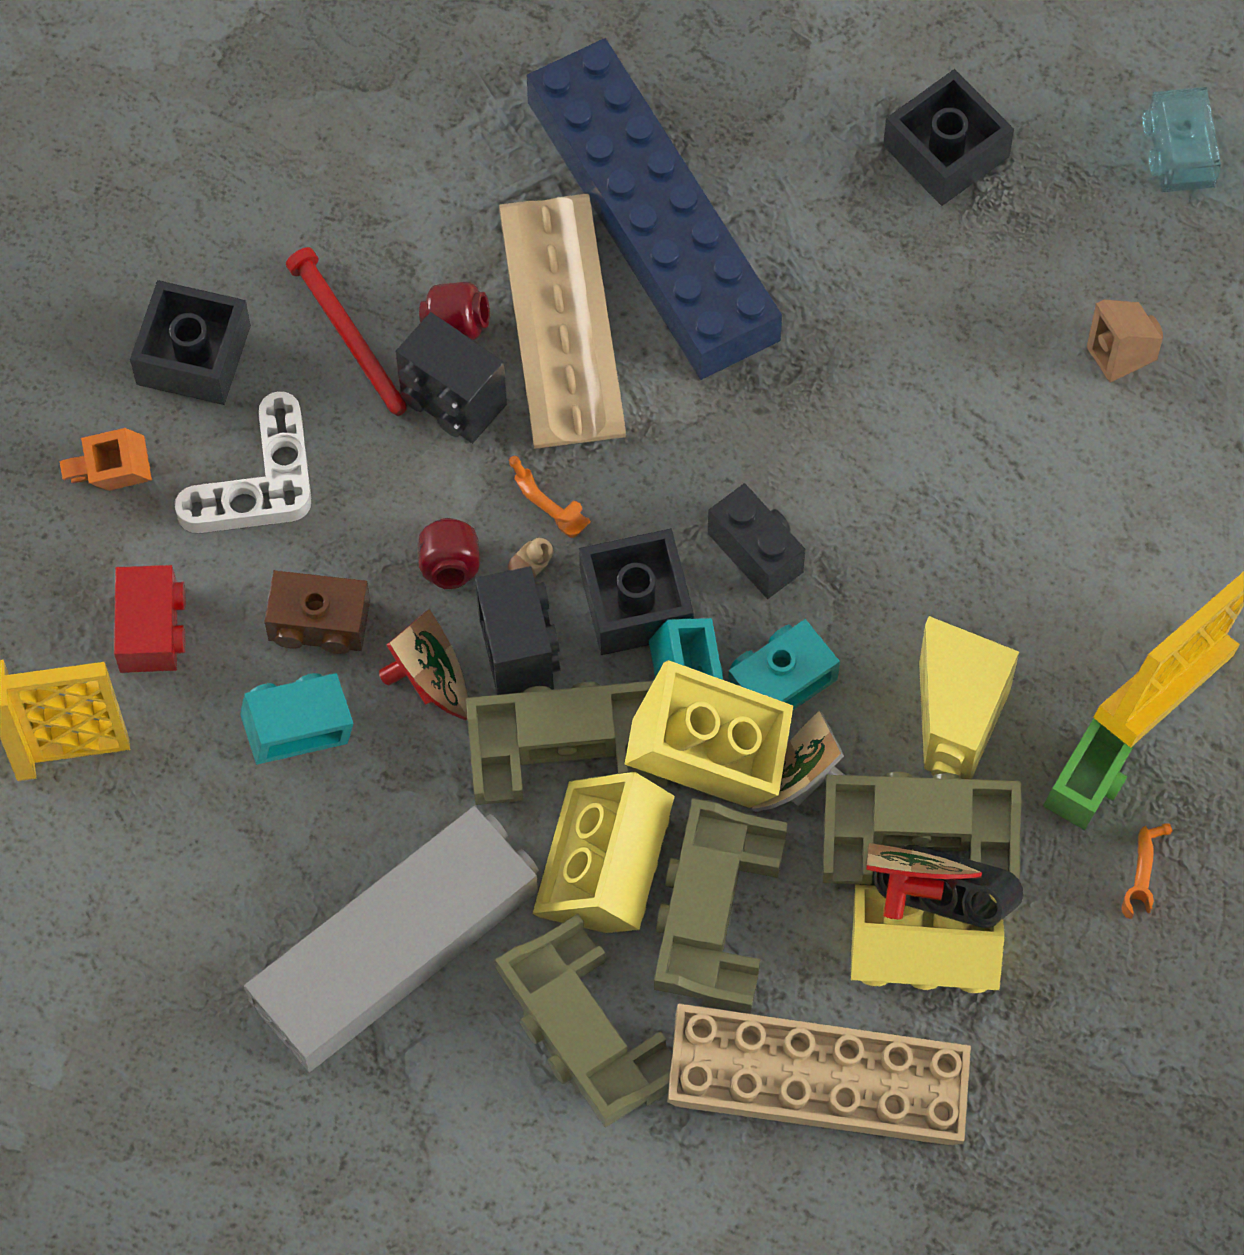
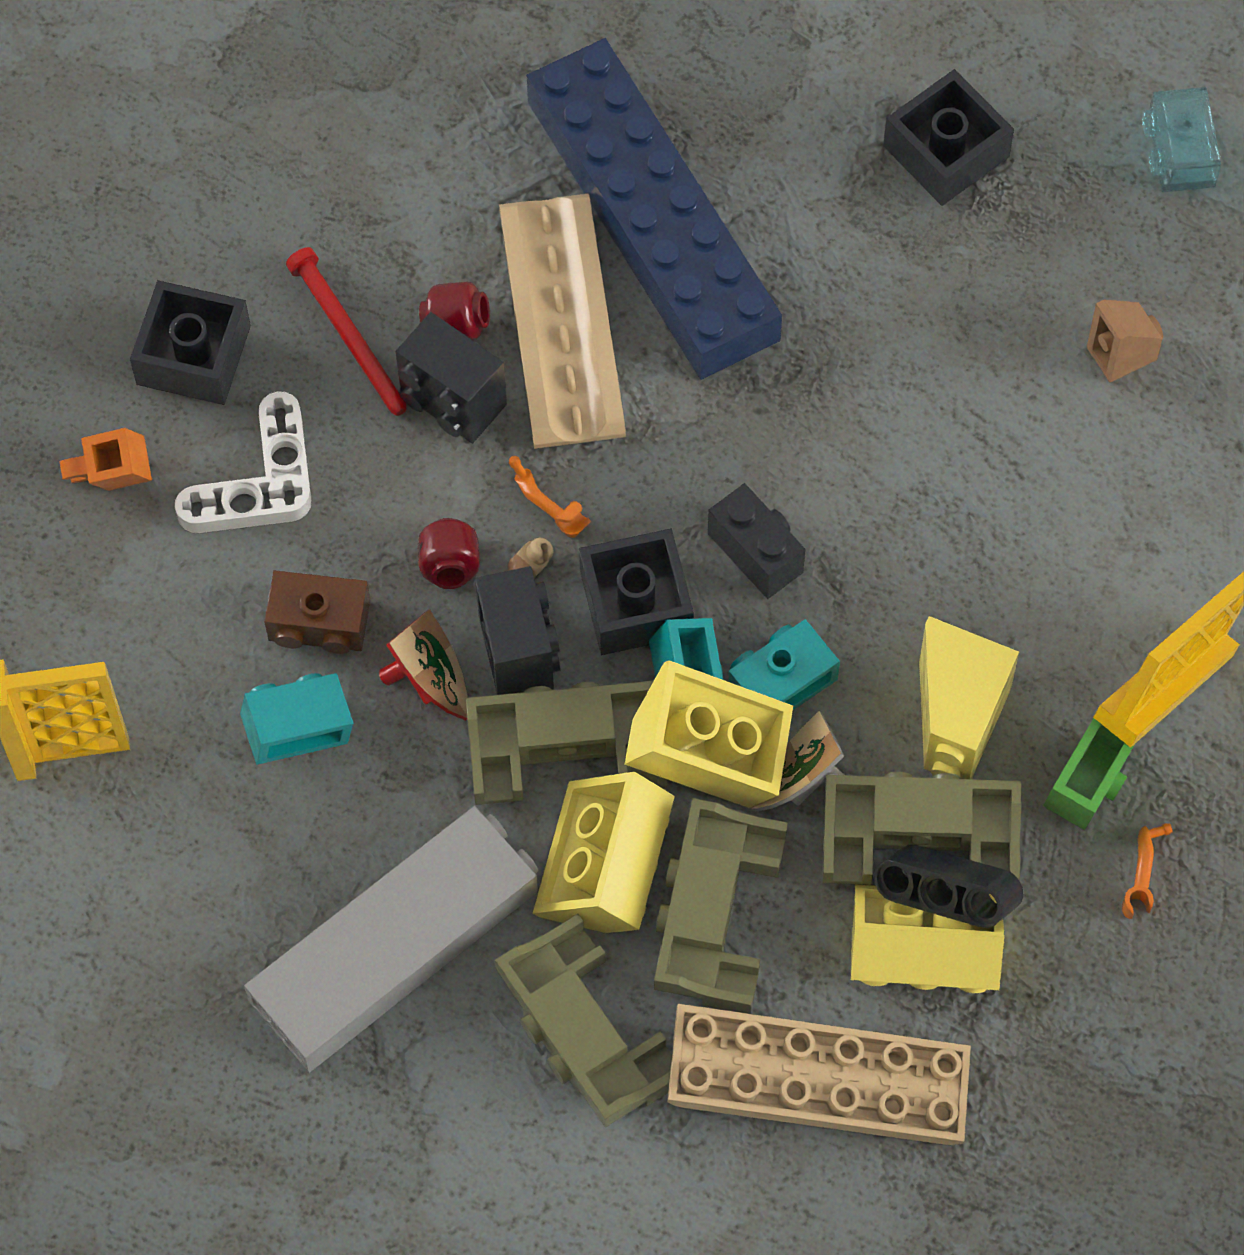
(147, 618): red brick -> none
(912, 875): shield -> none

